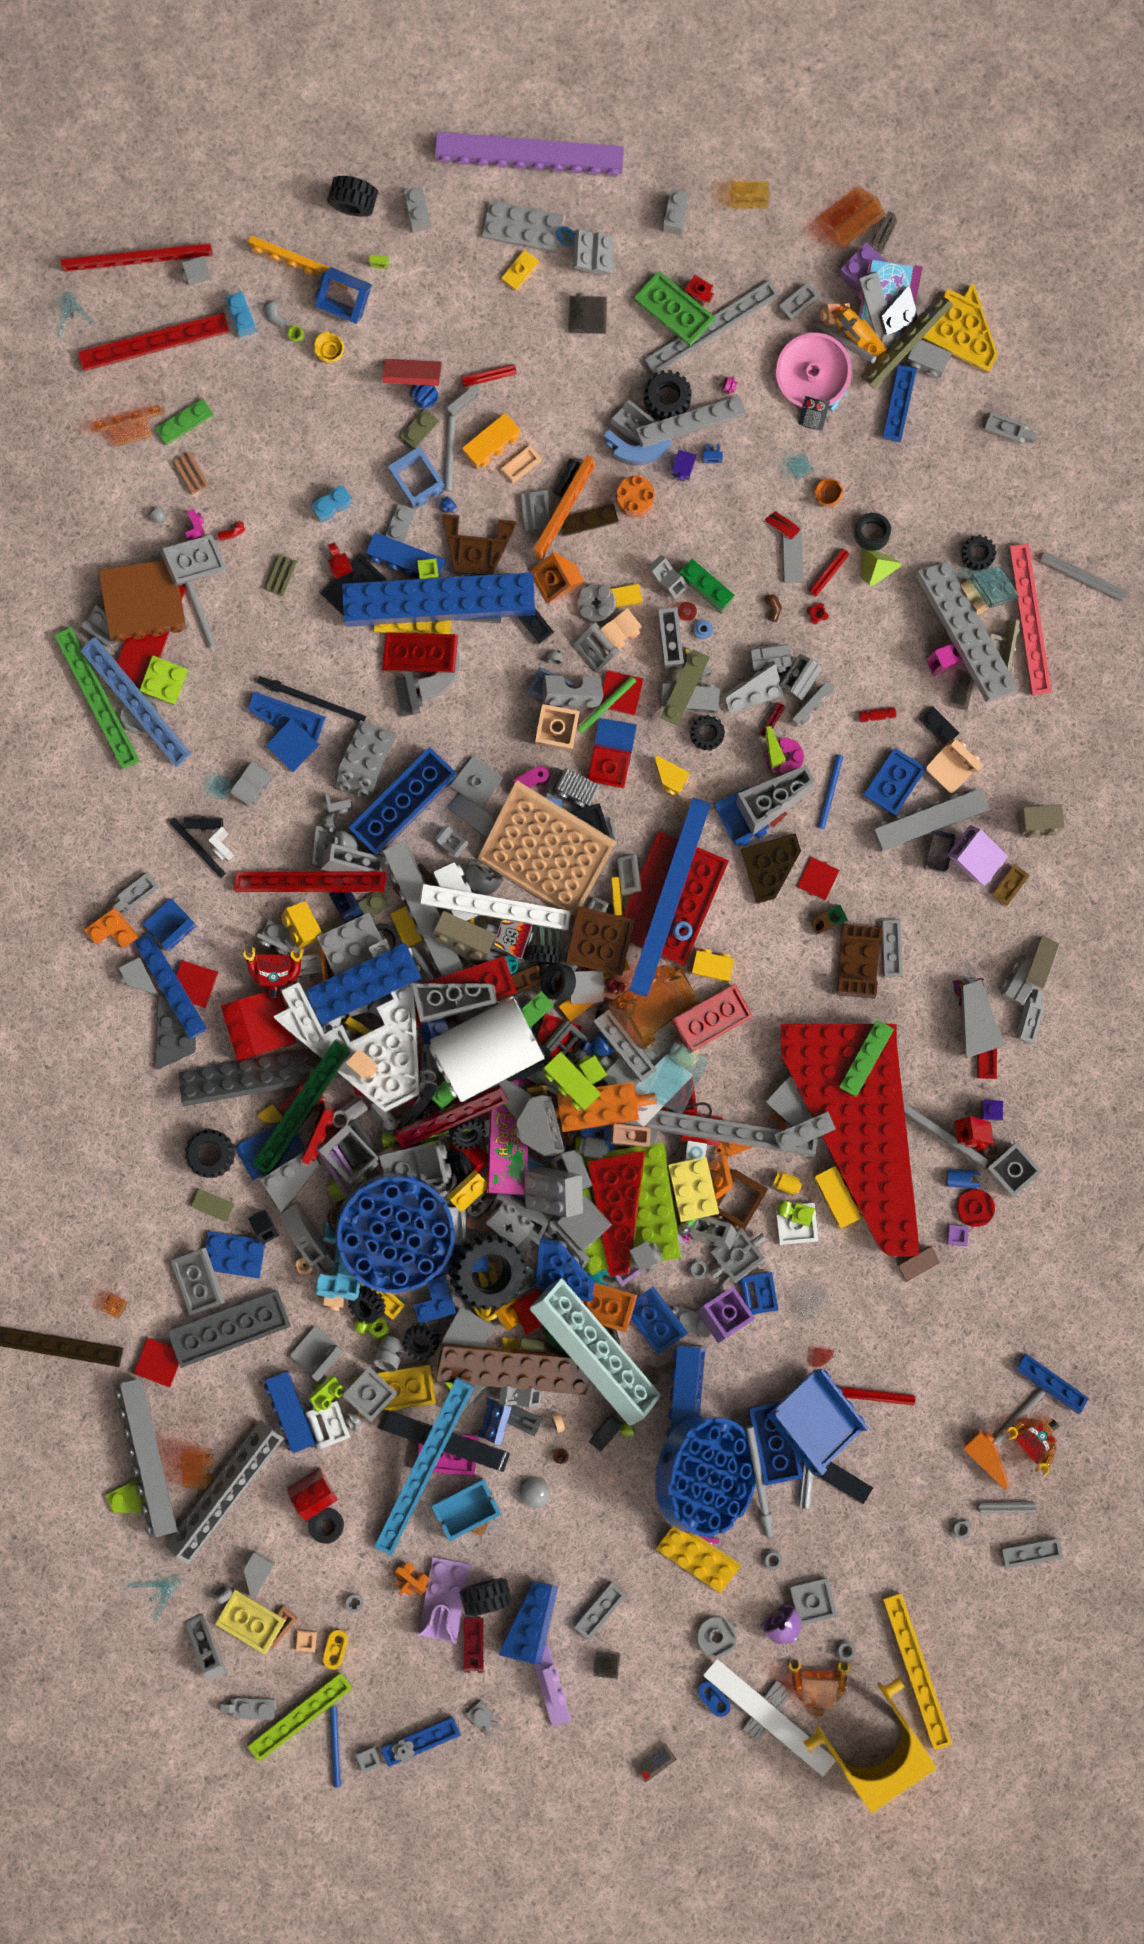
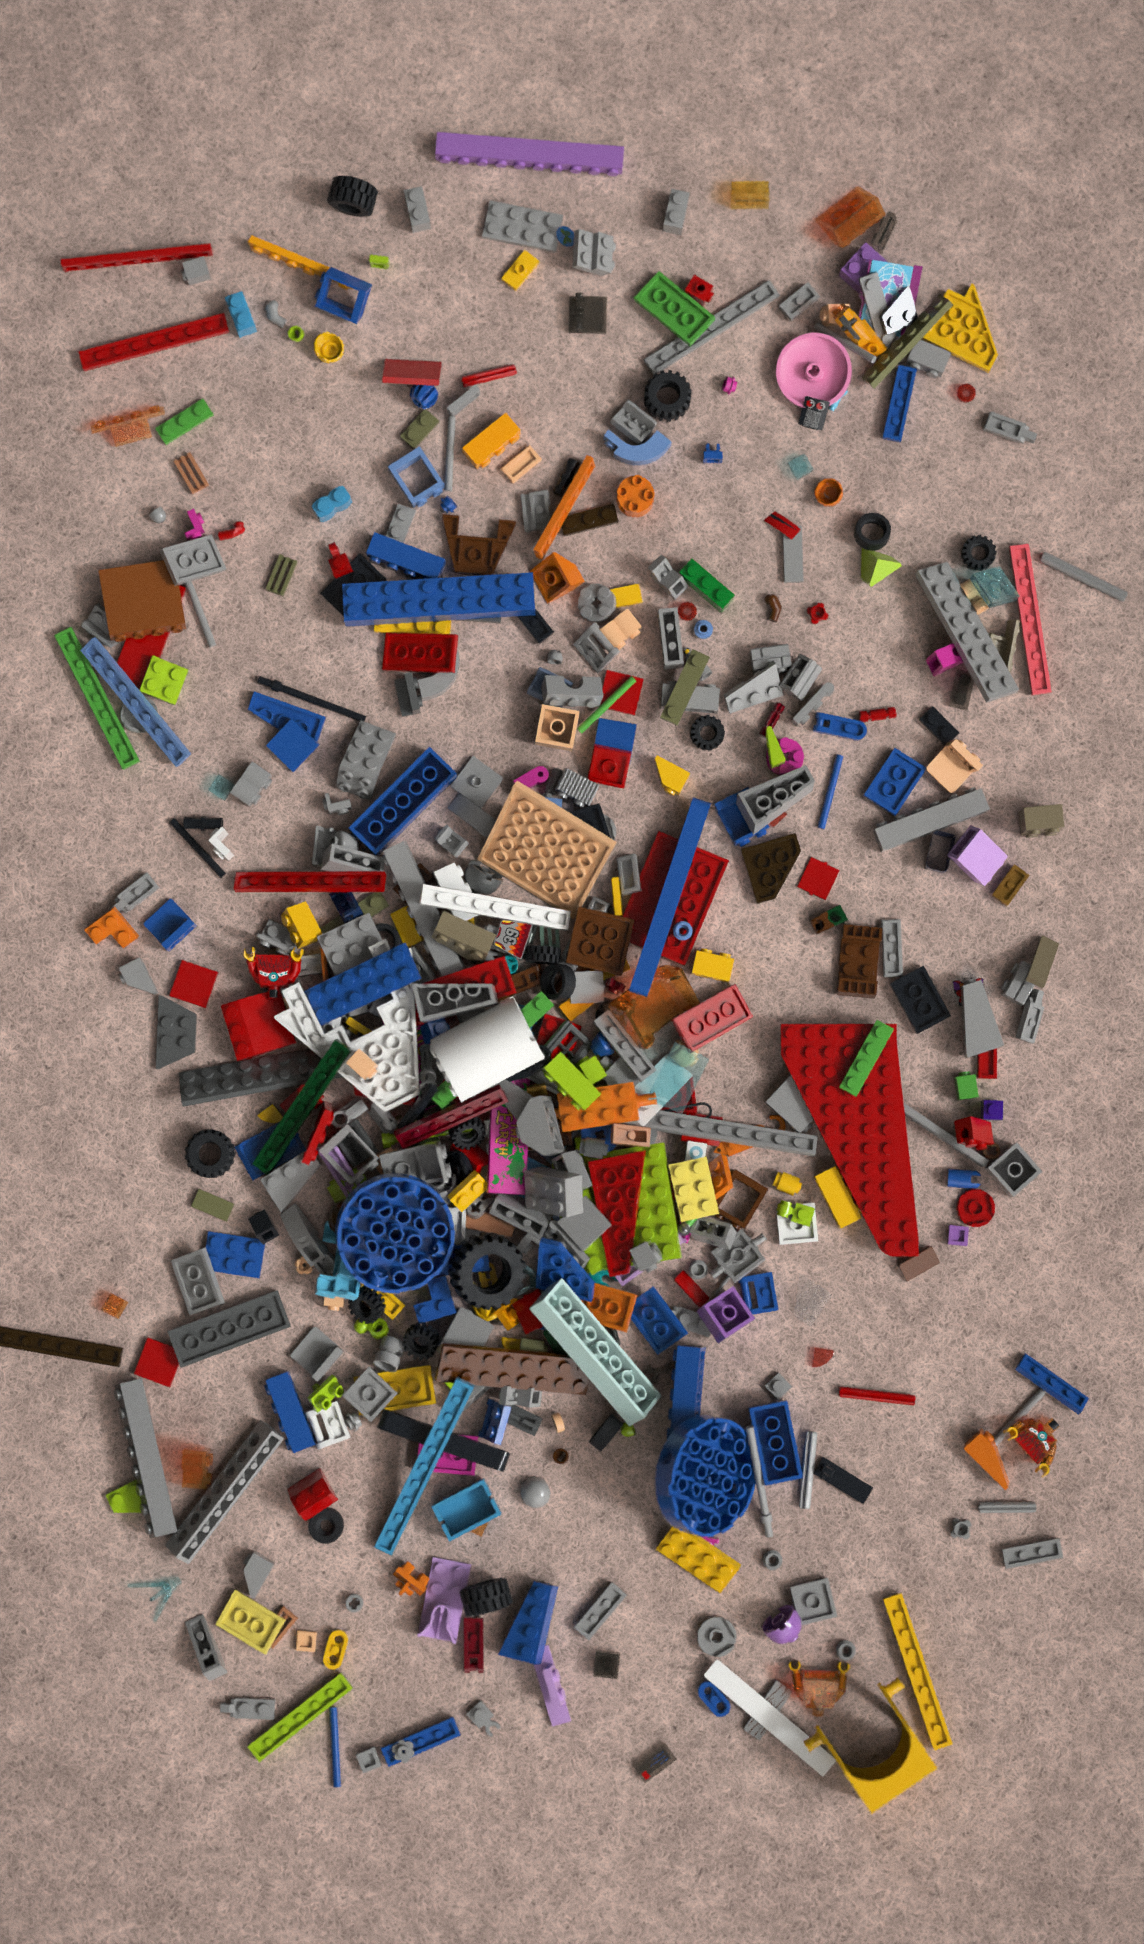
(70, 307): clear light blue plant -> none
(170, 985): blue plate -> none
(221, 1593): light grey tile -> none
(331, 821): light grey hinge -> none
(428, 569): lime plate -> none
(510, 1223): light grey brick -> none
(585, 1045): dark blue hand -> none
(683, 465): dark purple brick -> none
(689, 1286): none -> red slope
(690, 422): light grey plate -> none
(778, 1386): none -> light grey plate
(805, 1131): light grey plate -> none
(817, 1420): panel -> none
(829, 571): red axle -> none
(840, 727): none -> blue plate
(920, 1000): none -> black plate
(966, 387): none -> clear red plate
(966, 1086): none -> bright green brick

